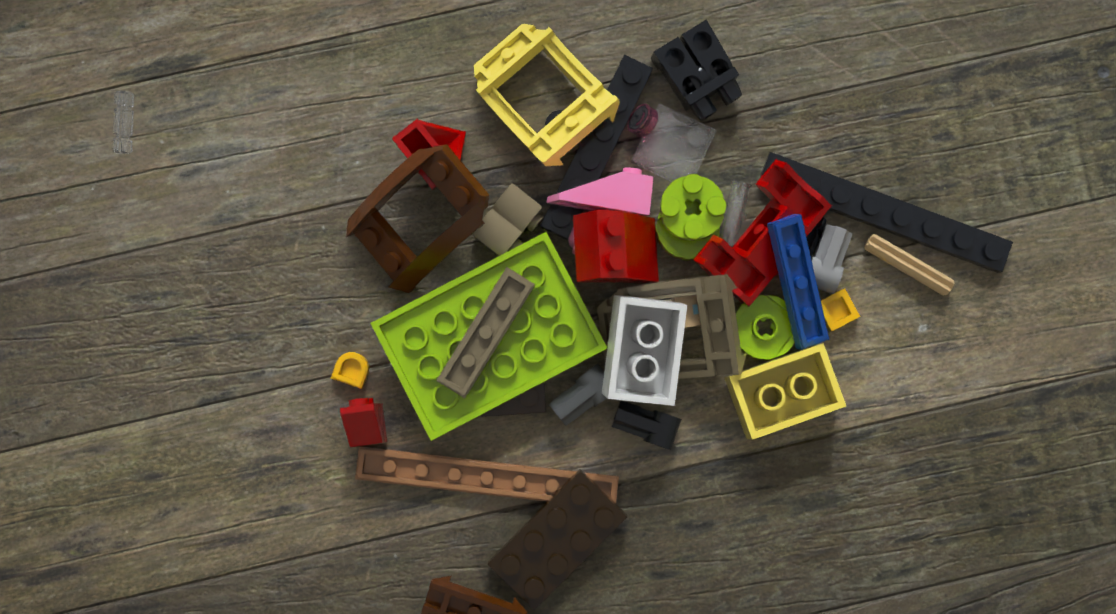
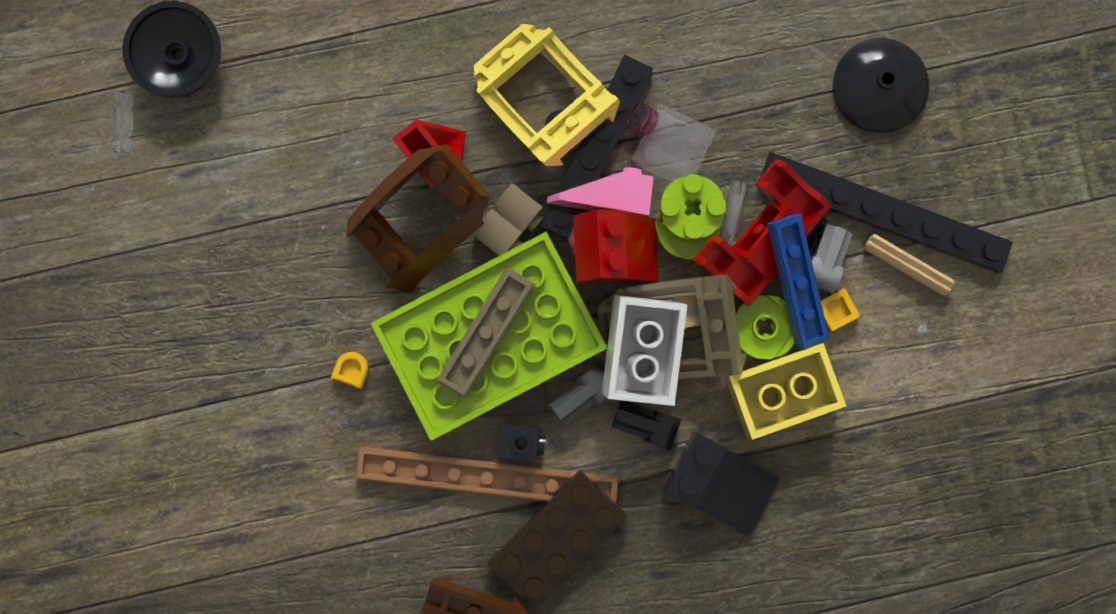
(156, 38): none -> black dish
(364, 422): red slope -> none
(520, 442): none -> black brick
(698, 69): black hips -> none
(720, 483): none -> black slope
(864, 96): none -> black dish

